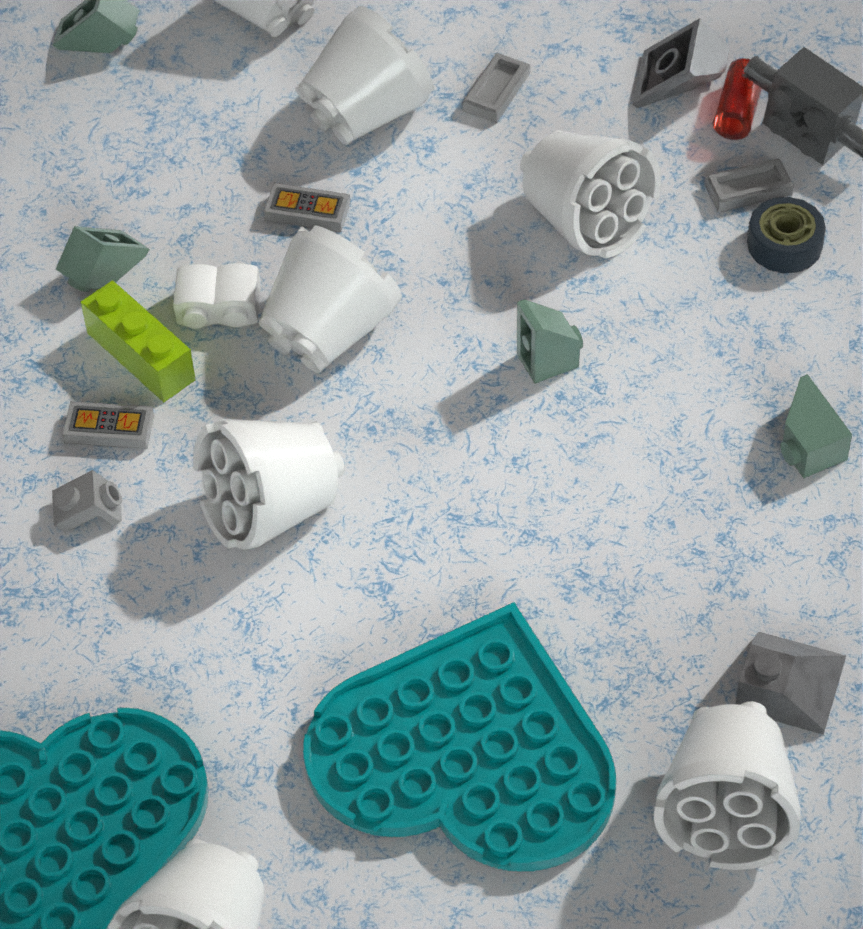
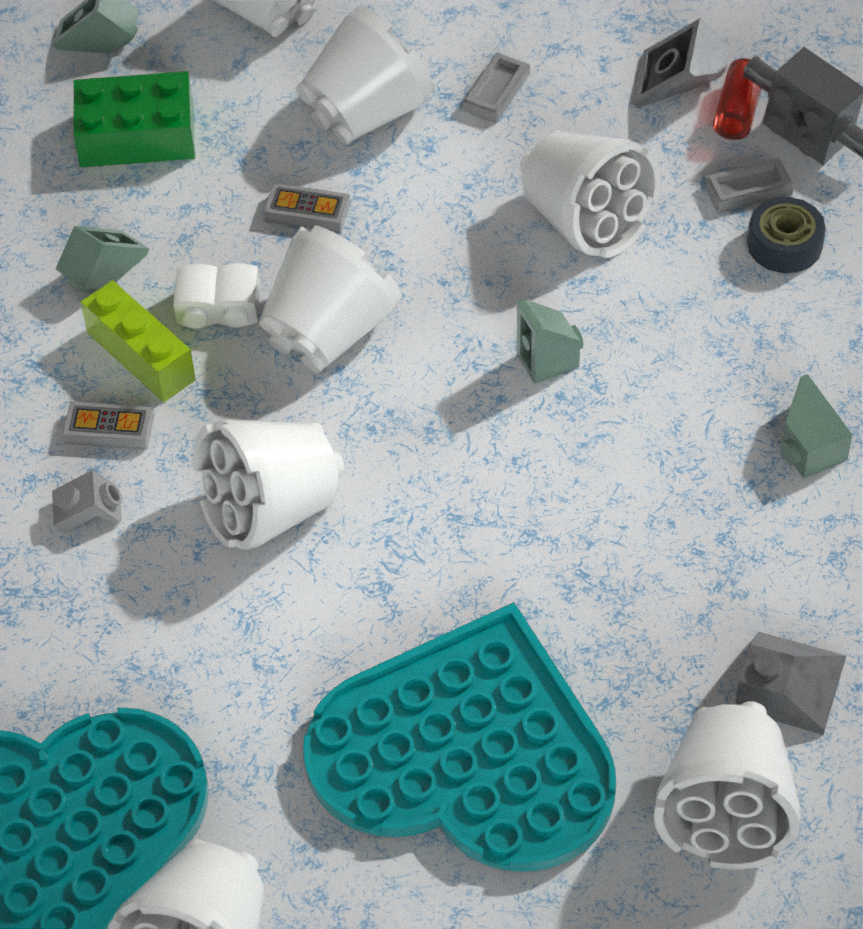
(133, 119): none -> green brick

